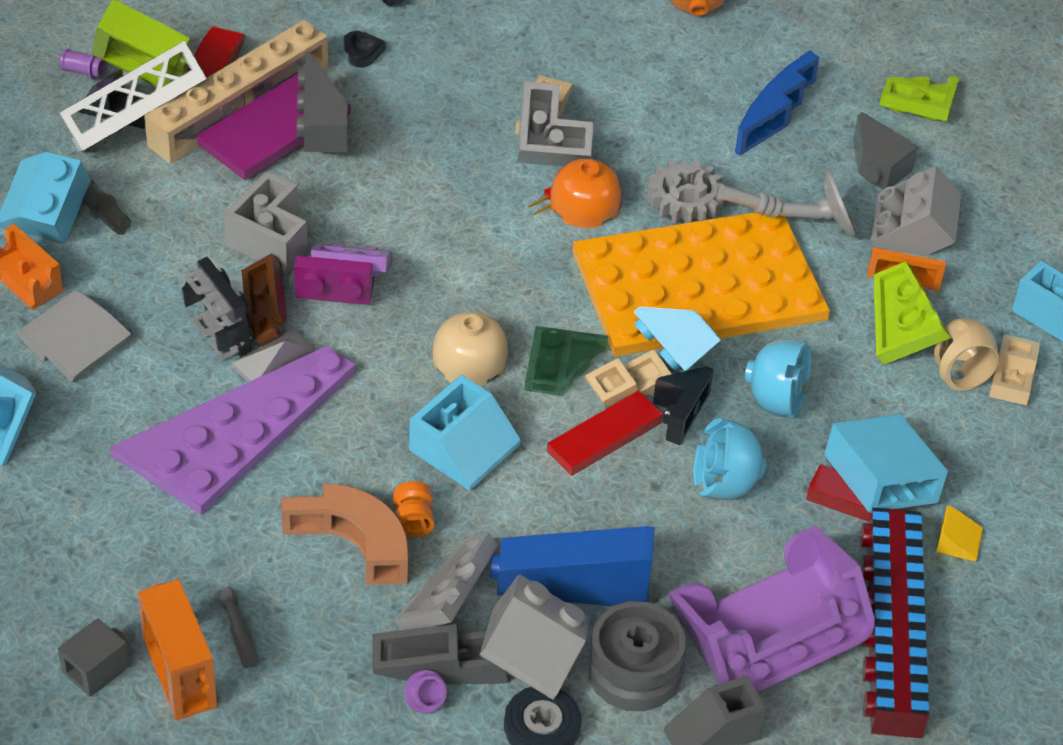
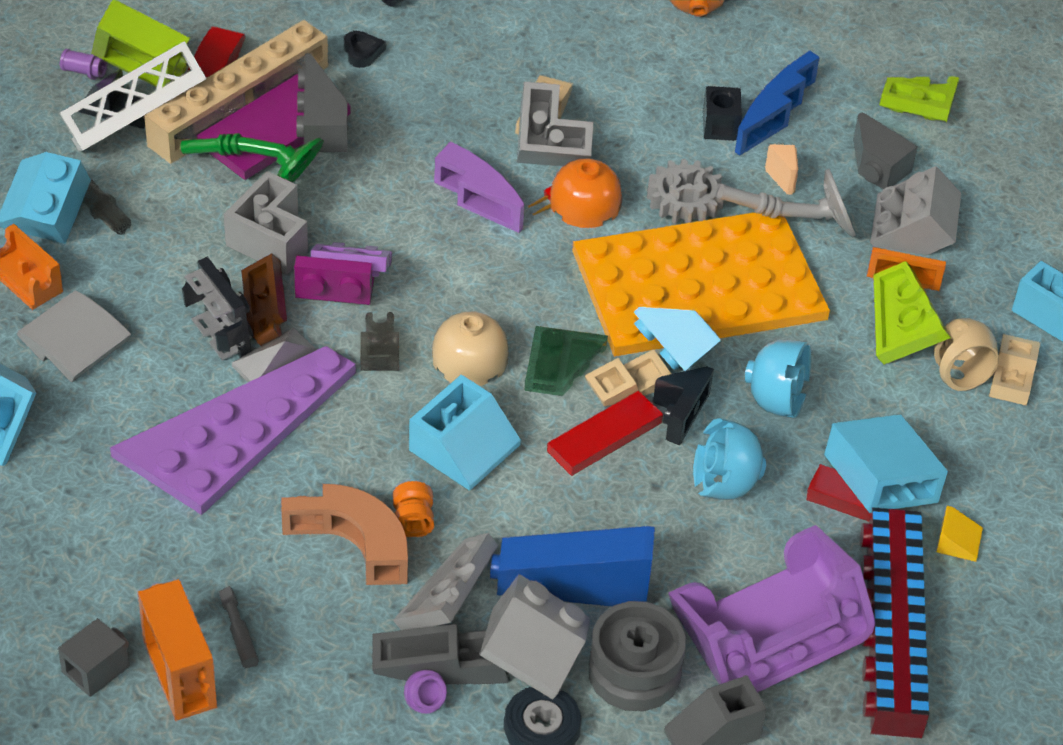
(292, 161): none -> green dish
(379, 345): none -> clear smoke plate
(479, 186): none -> medium lavender slope
(722, 113): none -> black brick
(783, 166): none -> light nougat slope

